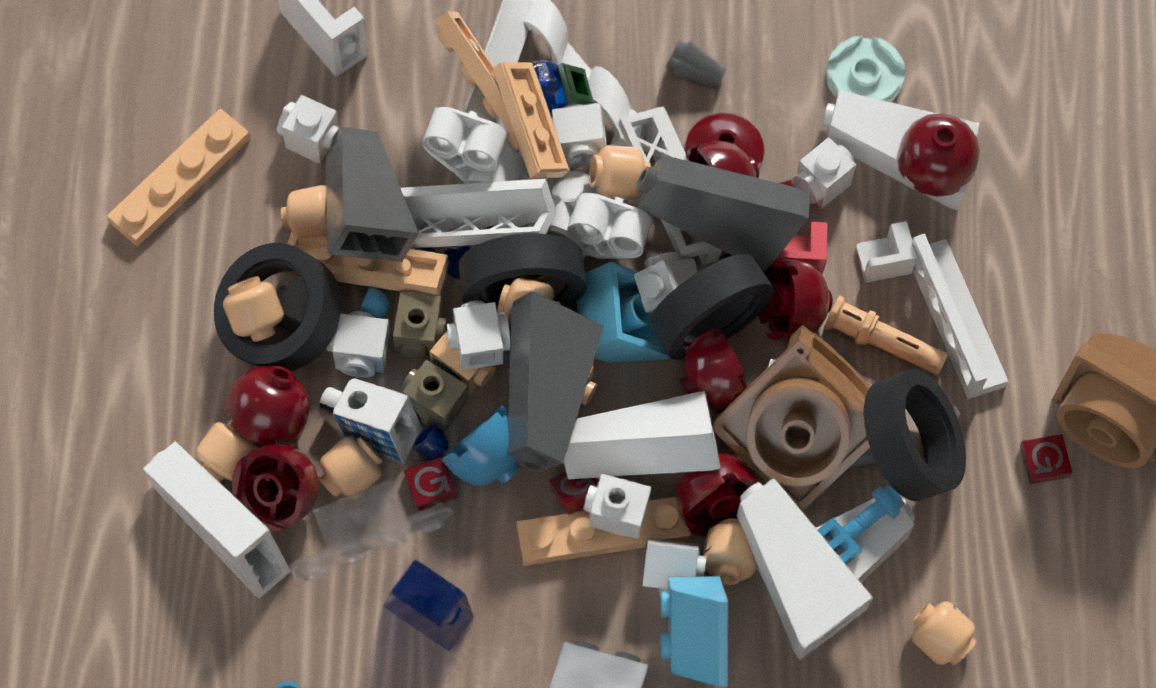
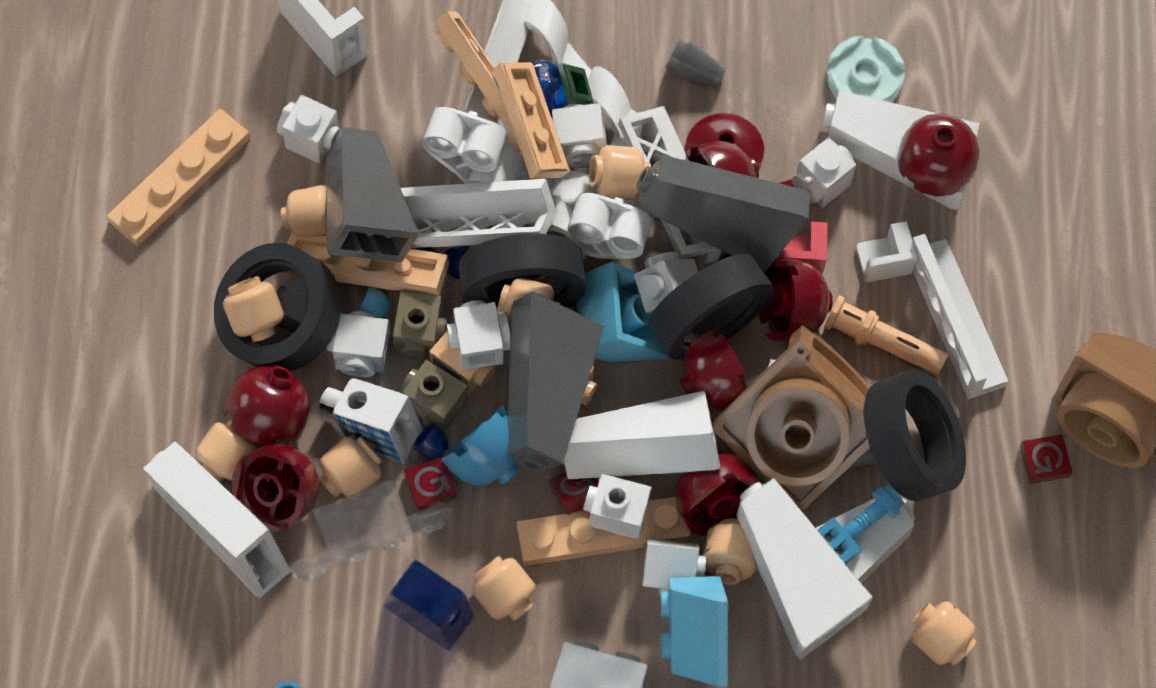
(503, 588): none -> light nougat head

